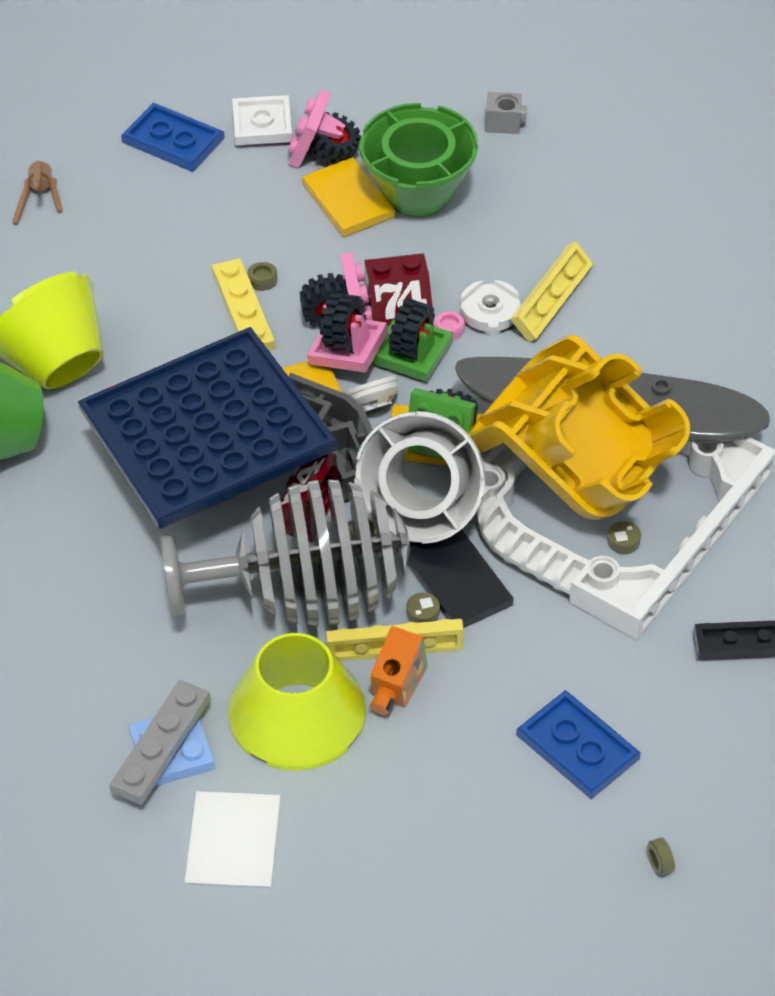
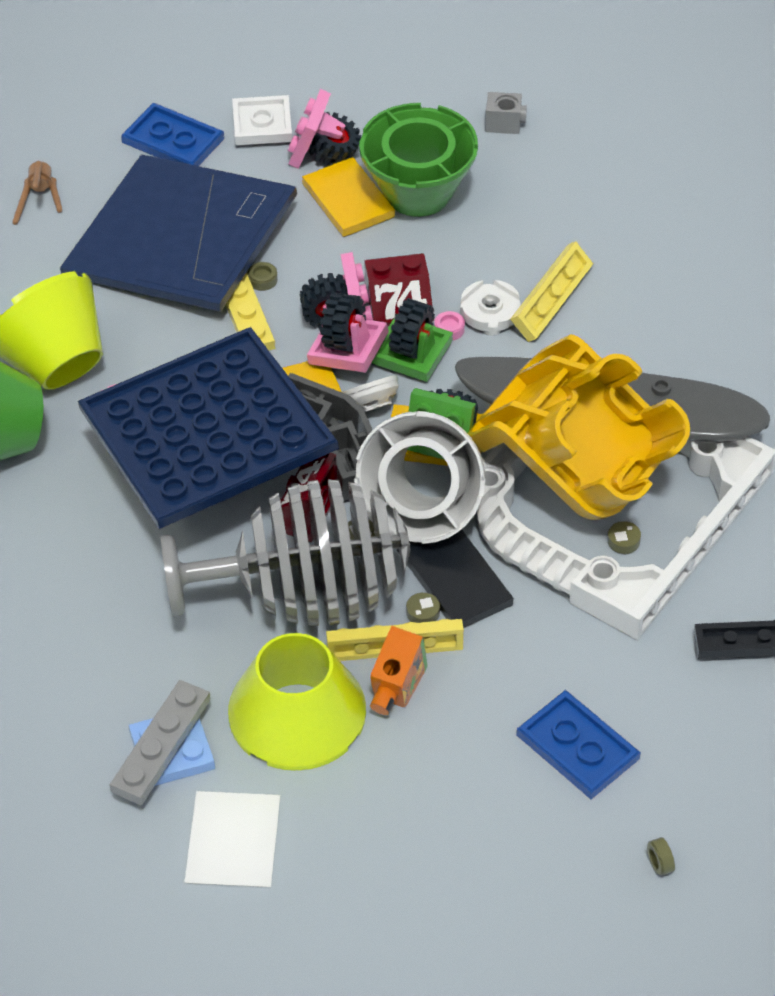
(180, 232): none -> dark blue tile

